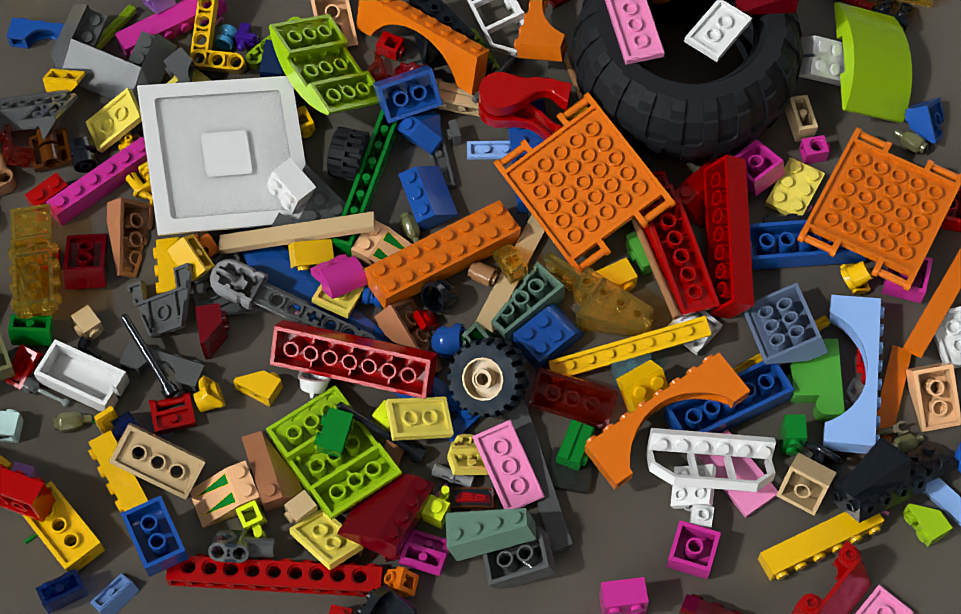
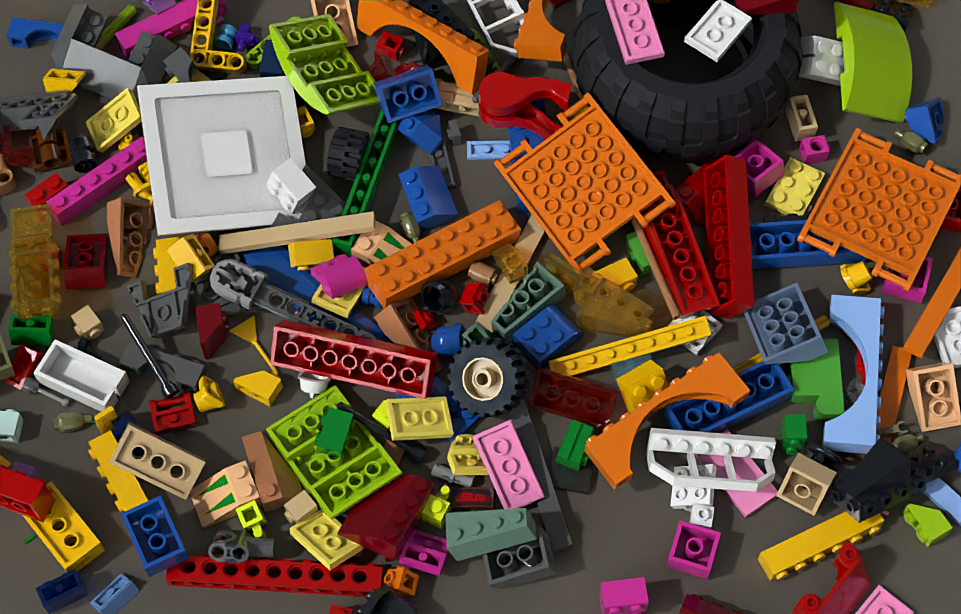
(247, 331): none -> yellow piece
(474, 298): none -> red brick

